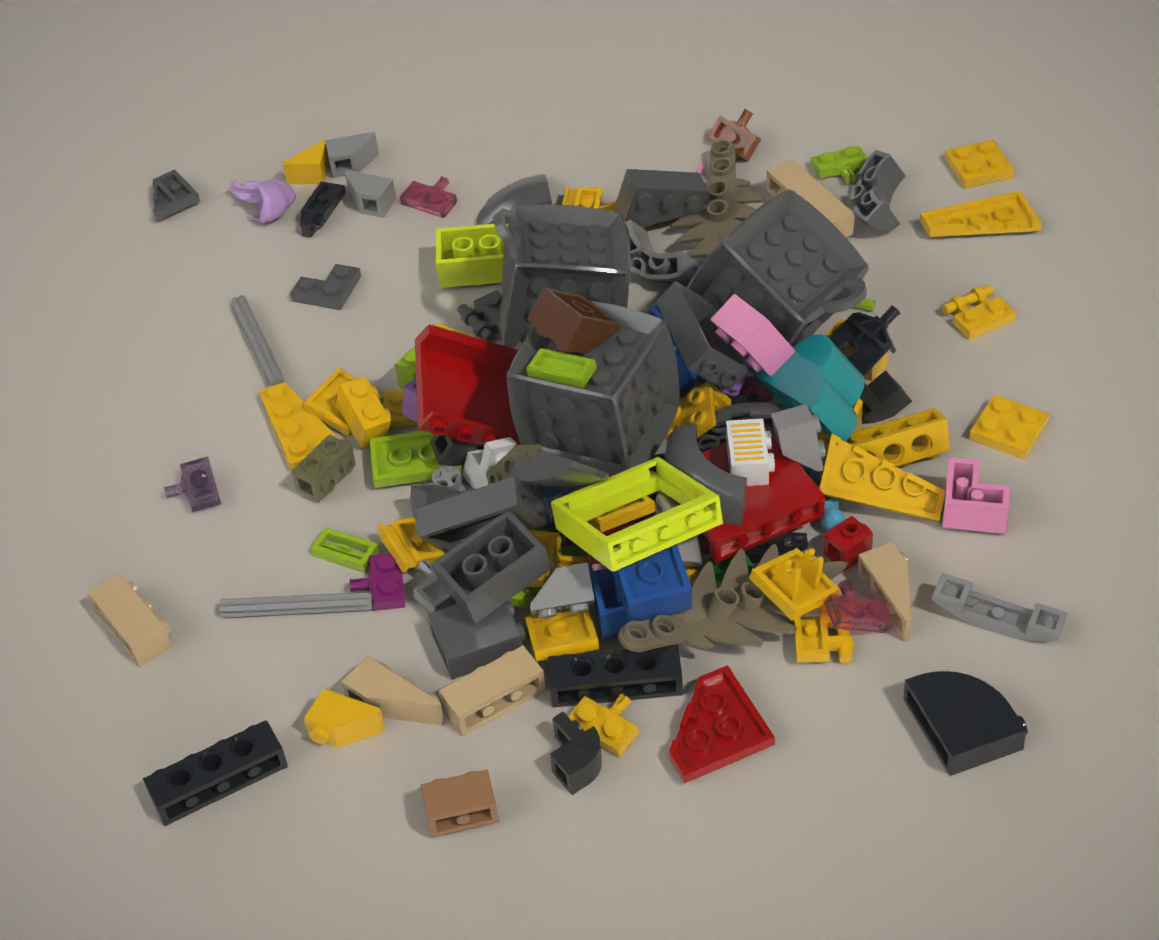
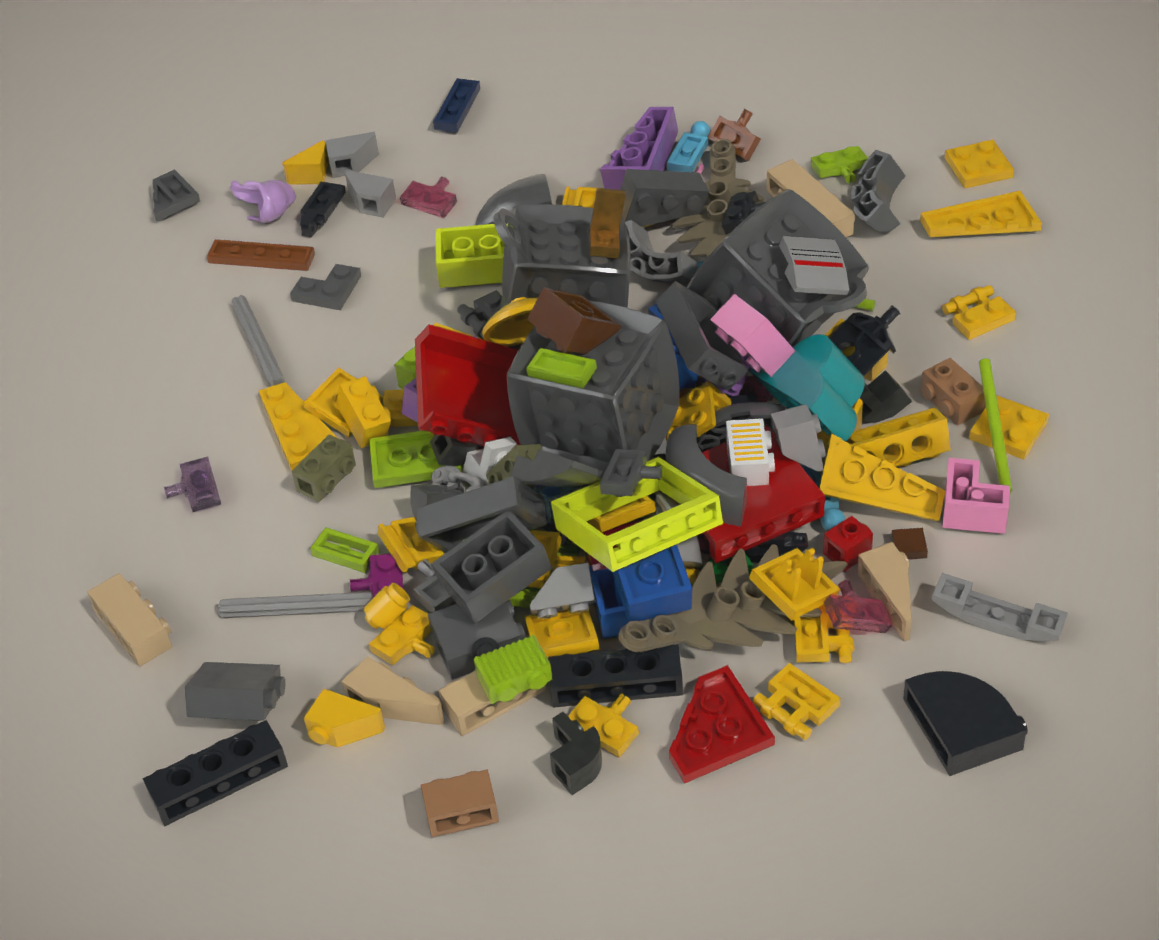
(234, 691): none -> dark grey brick
(261, 255): none -> dark orange tile
(386, 606): none -> yellow brick
(403, 637): none -> yellow plate
(456, 105): none -> dark blue plate
(475, 482): none -> light grey piece
(483, 646): none -> black piece
(510, 323): none -> yellow dish
(513, 669): none -> lime brick
(606, 223): none -> pearl gold bracket
(625, 471): none -> dark grey plate
(644, 148): none -> medium lavender wedge
(689, 148): none -> medium azure plate
(739, 208): none -> black plate
(803, 694): none -> yellow plate
(814, 265): none -> light grey slope
(911, 542): none -> reddish brown tile
(953, 391): none -> medium nougat brick
(994, 423): none -> lime piece

